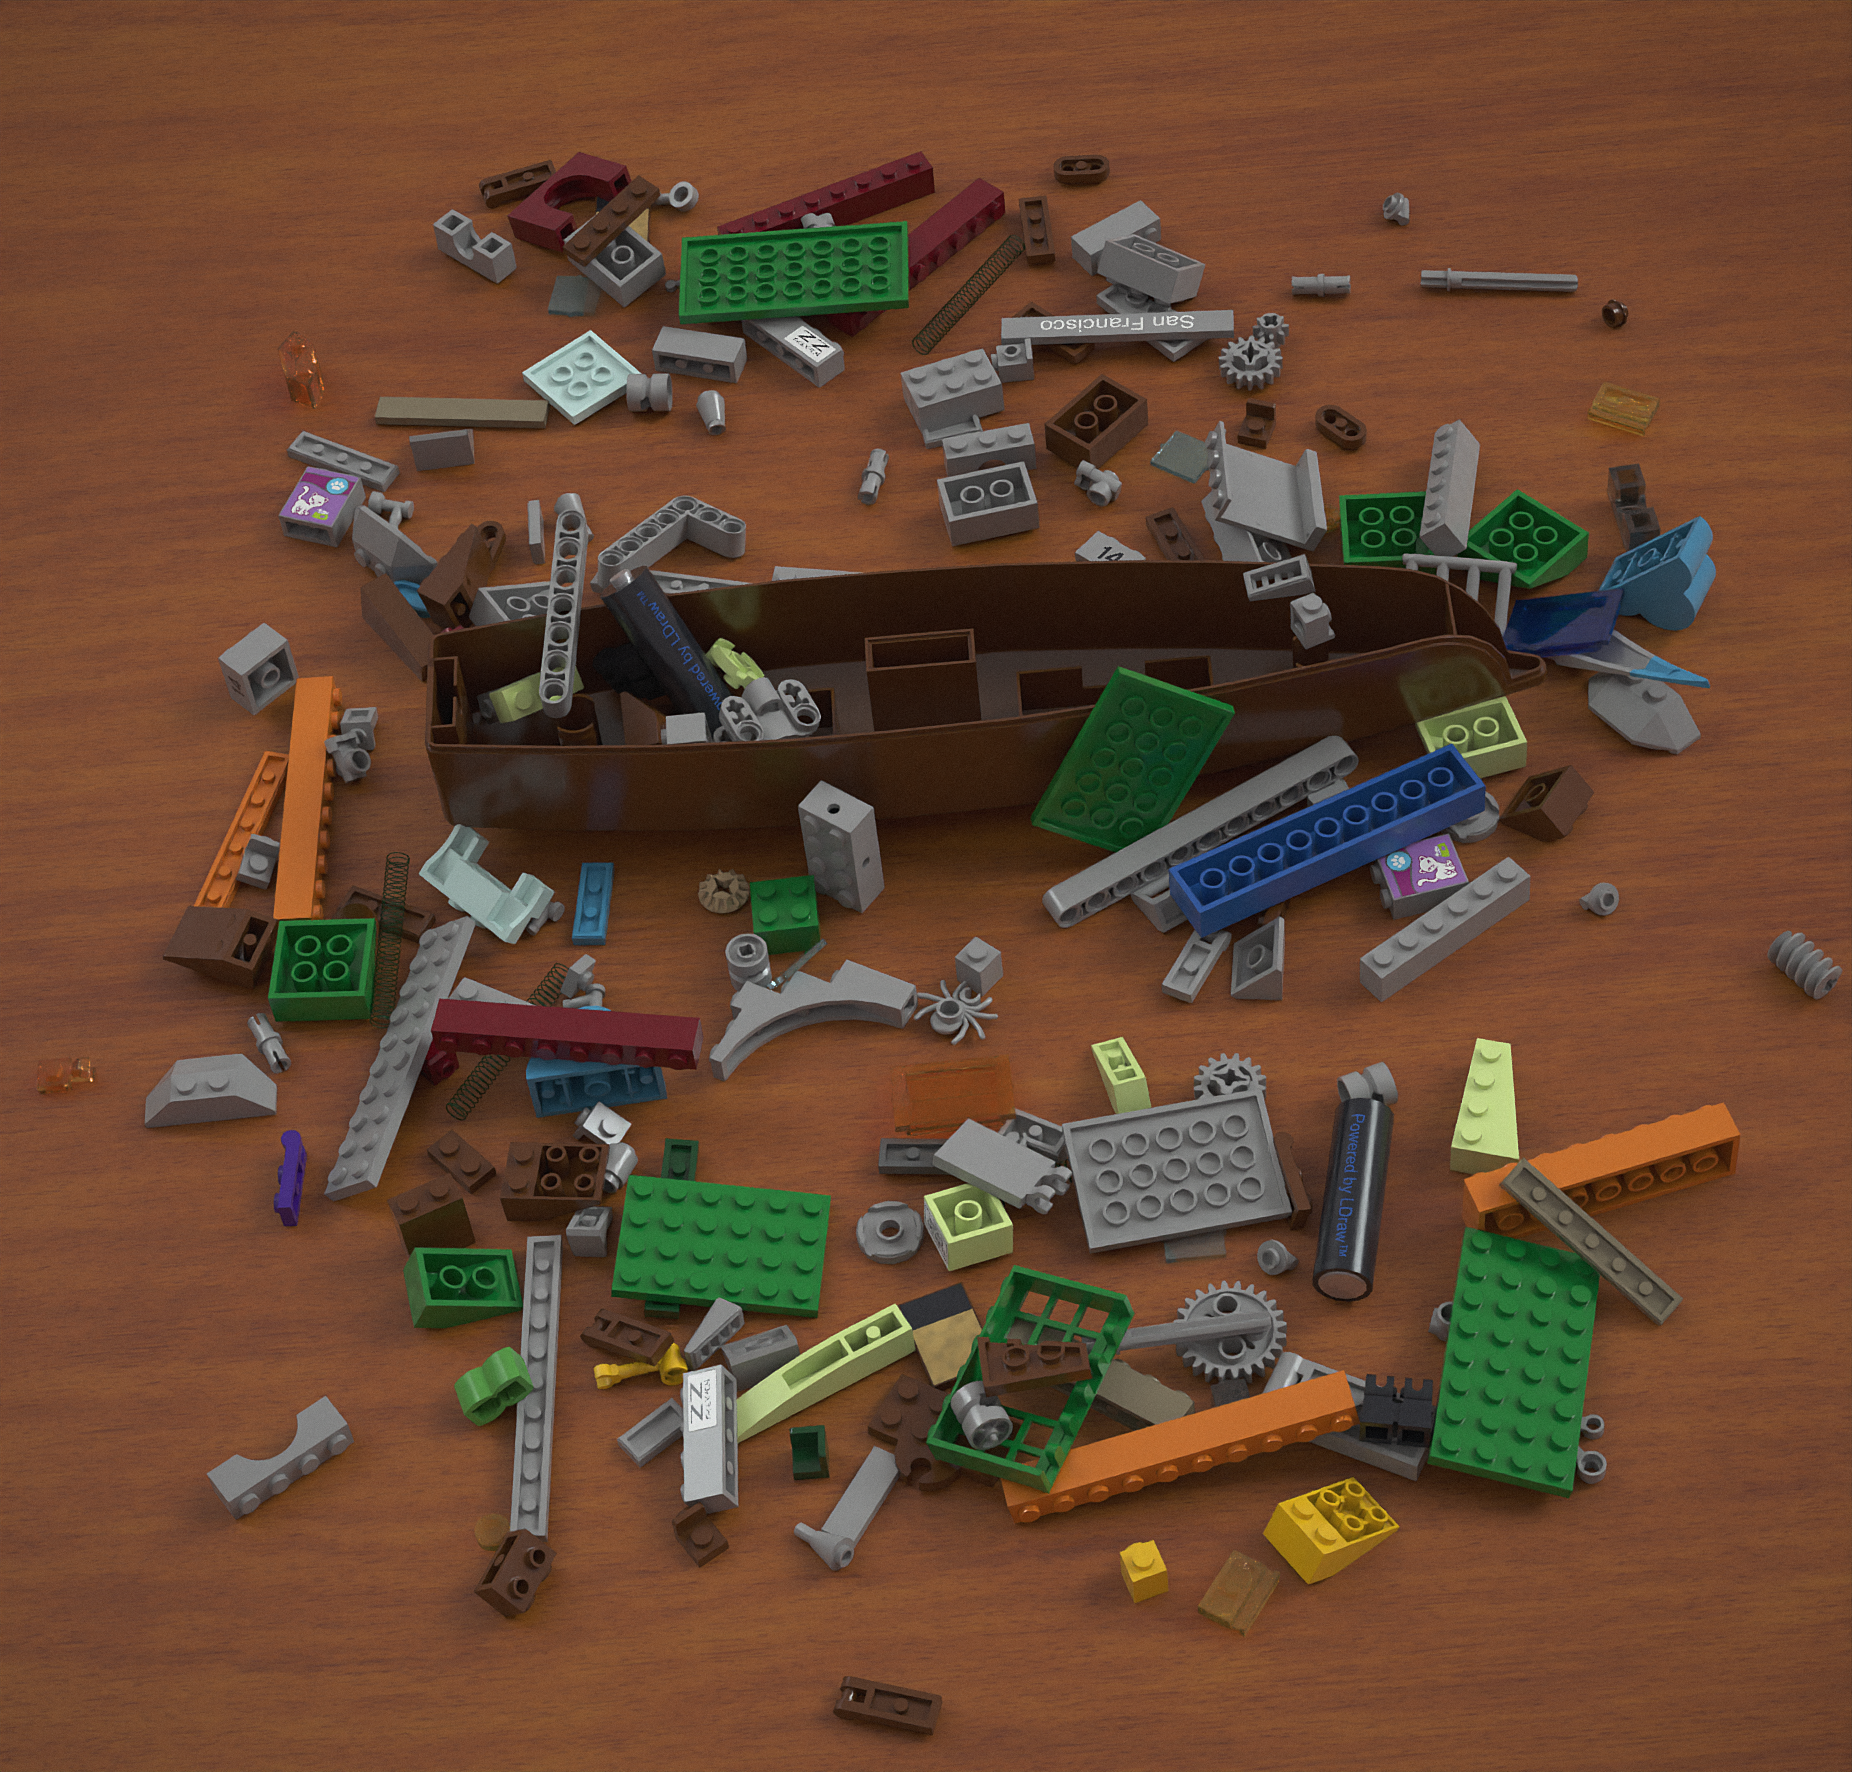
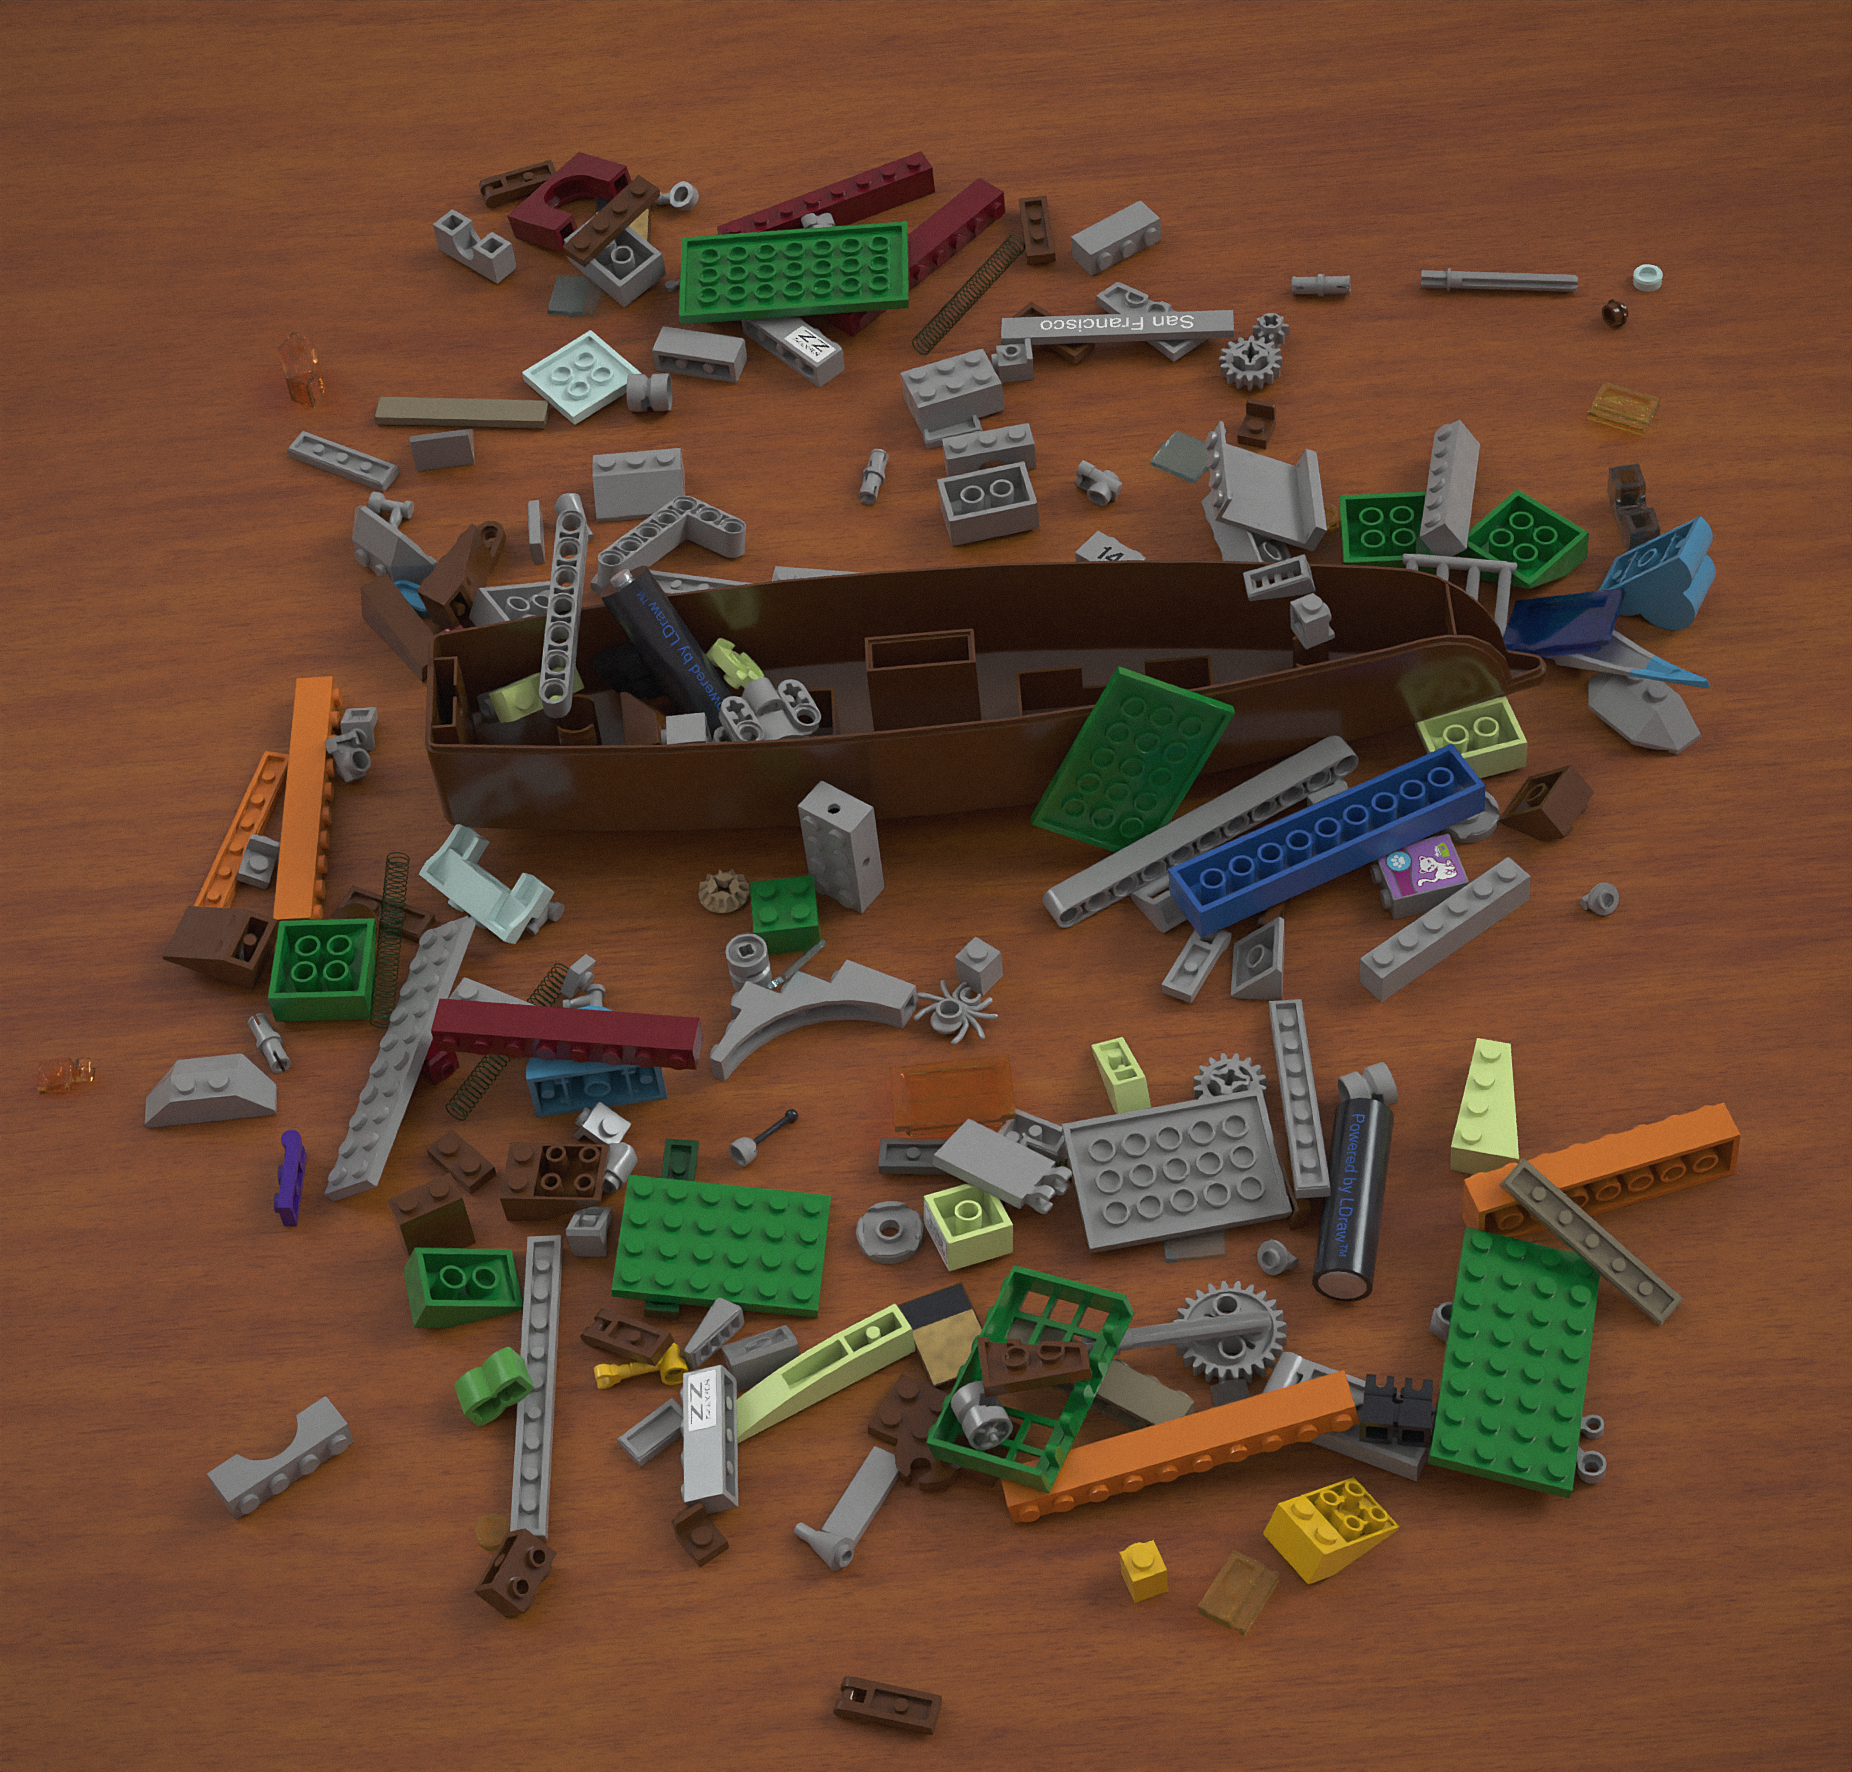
(258, 668): light grey brick -> none
(322, 506): brick -> none
(593, 904): dark azure tile -> none
(636, 483): none -> light grey slope
(712, 410): light grey cone -> none
(745, 1150): none -> light grey hinge
(810, 1452): dark green panel -> none
(1081, 169): reddish brown plate -> none
(1096, 423): reddish brown brick -> none
(1150, 269): light grey brick -> none
(1172, 536): reddish brown plate -> none
(1299, 1099): none -> light grey tile
(1341, 426): reddish brown plate -> none
(1396, 208): light grey plate -> none
(1647, 278): none -> light aqua tile
(1804, 964): light grey piece -> none

